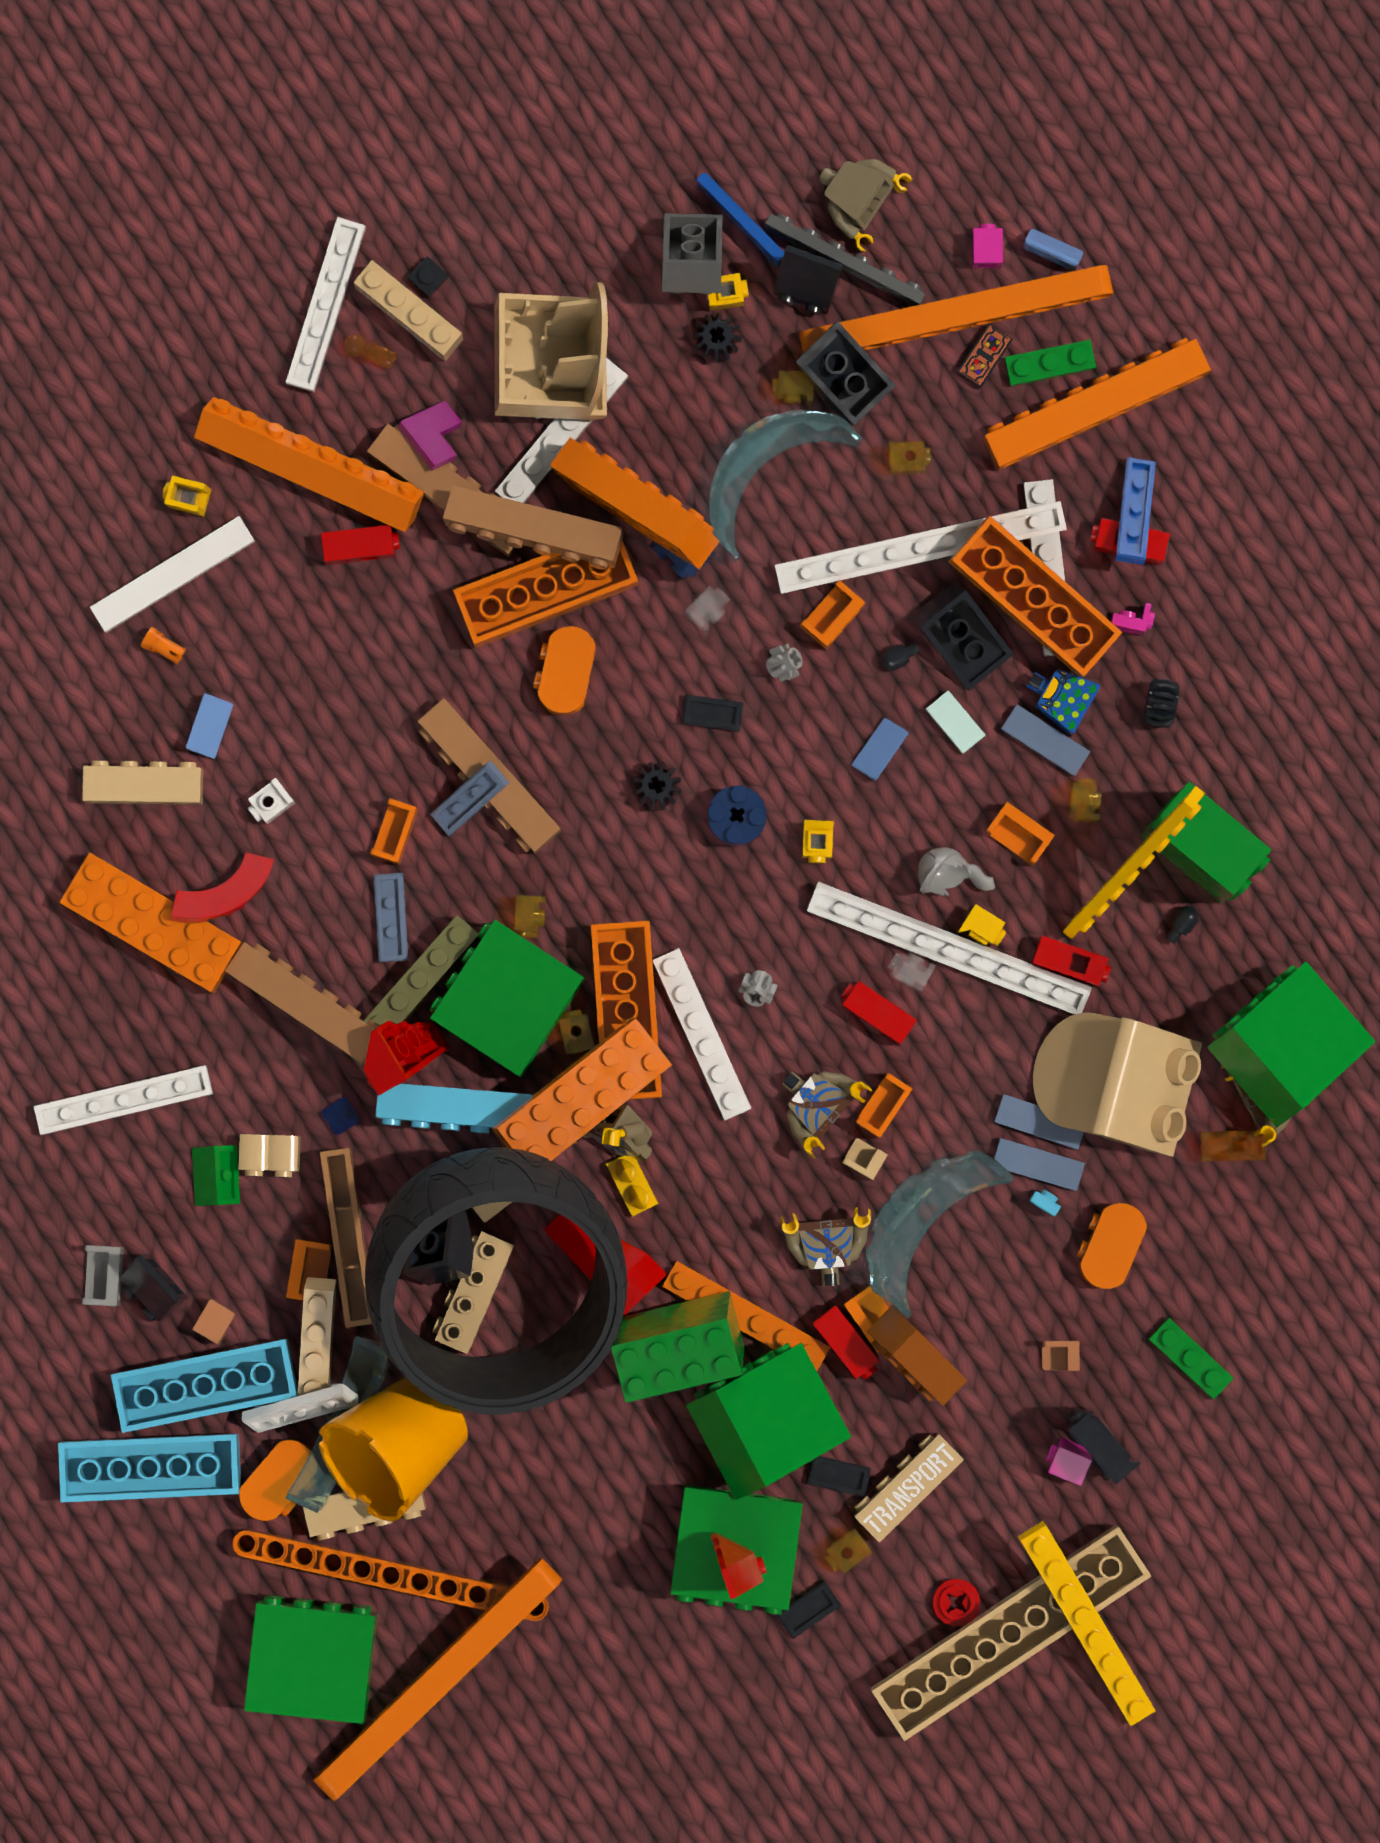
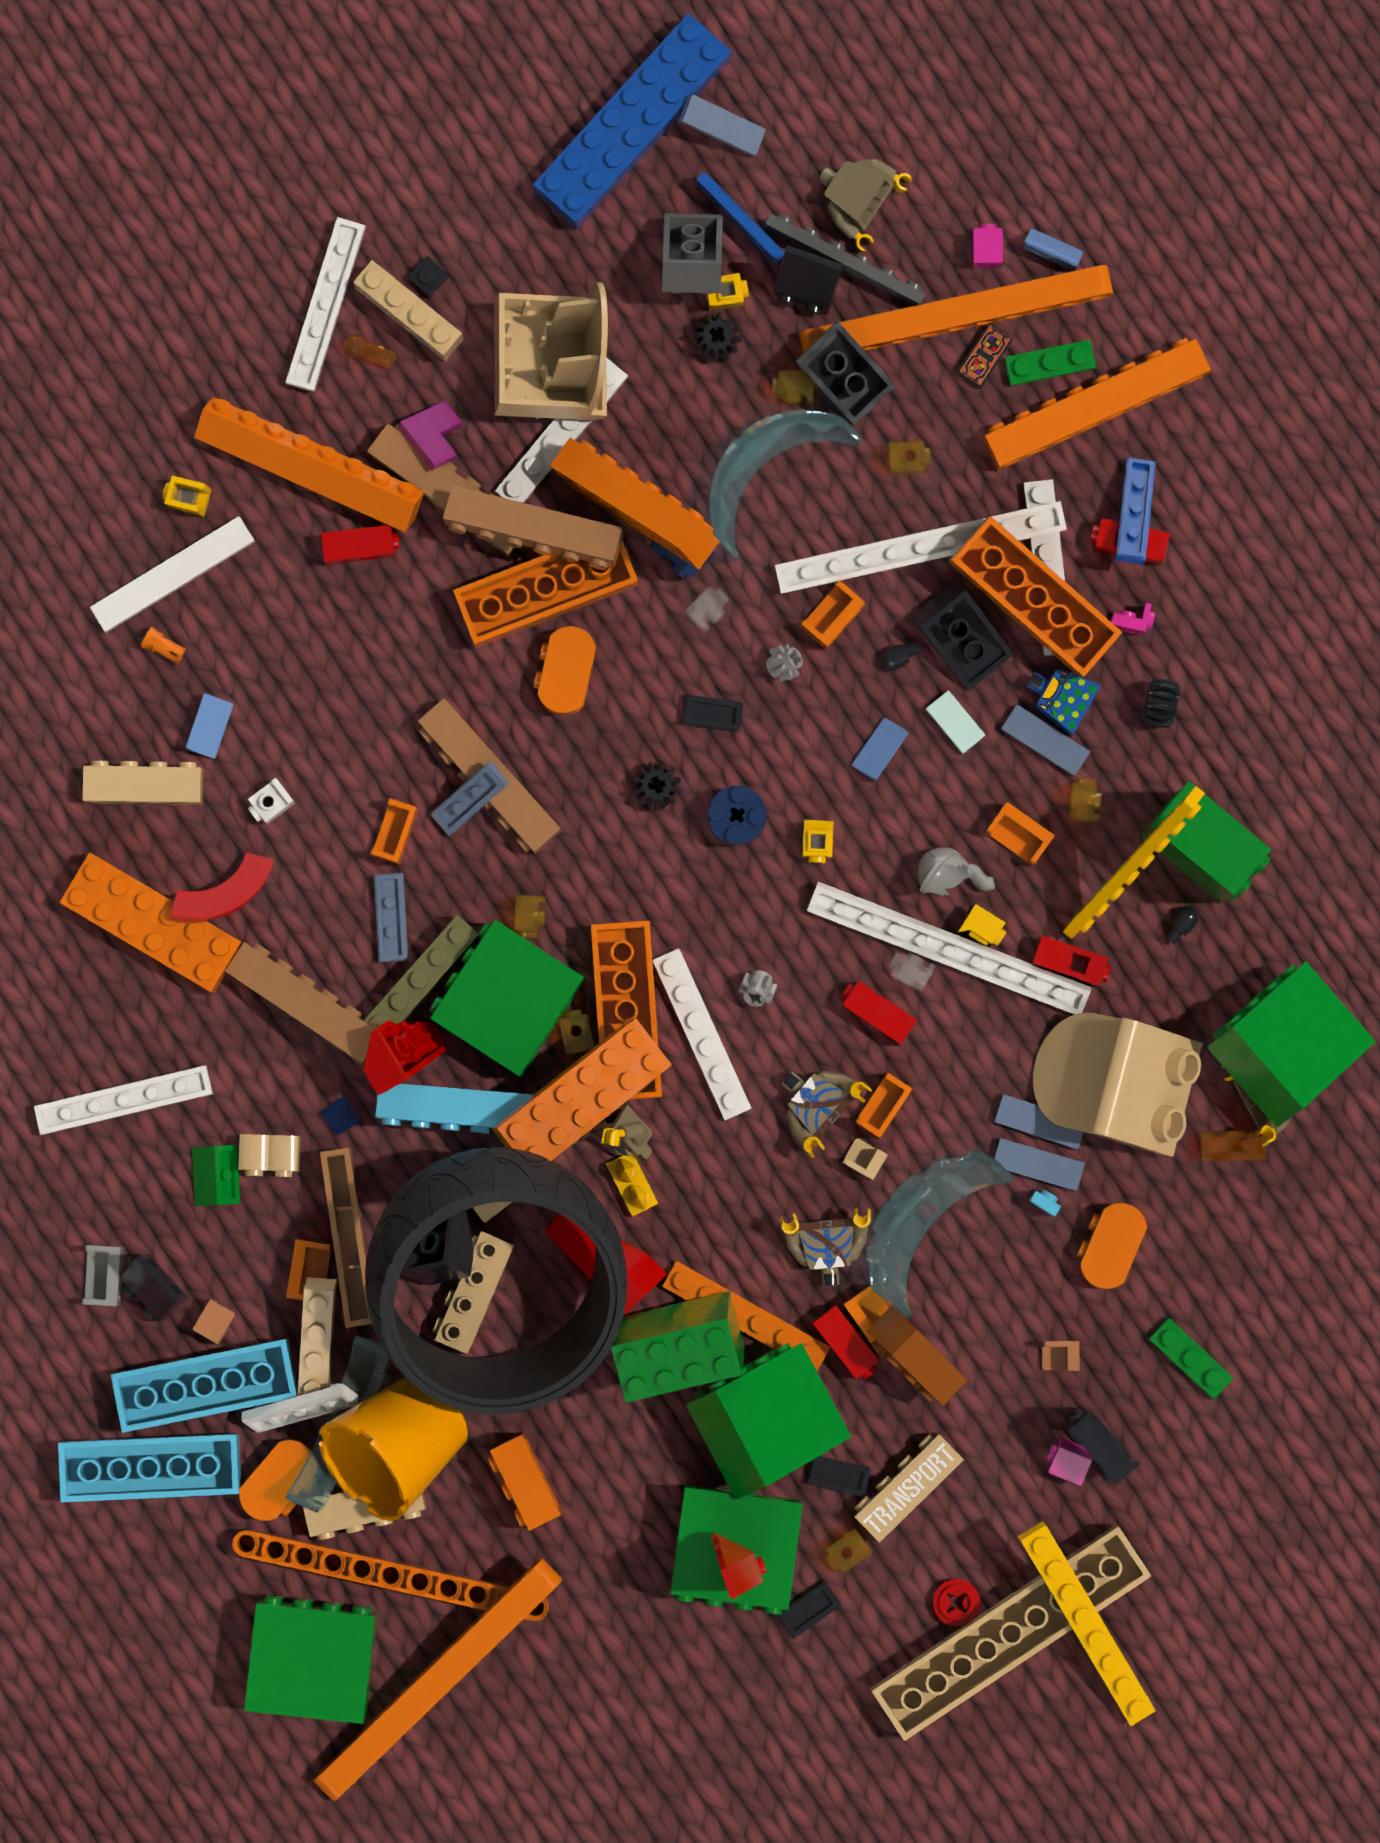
(524, 1482): none -> orange brick
(632, 121): none -> blue brick
(722, 125): none -> sand blue tile

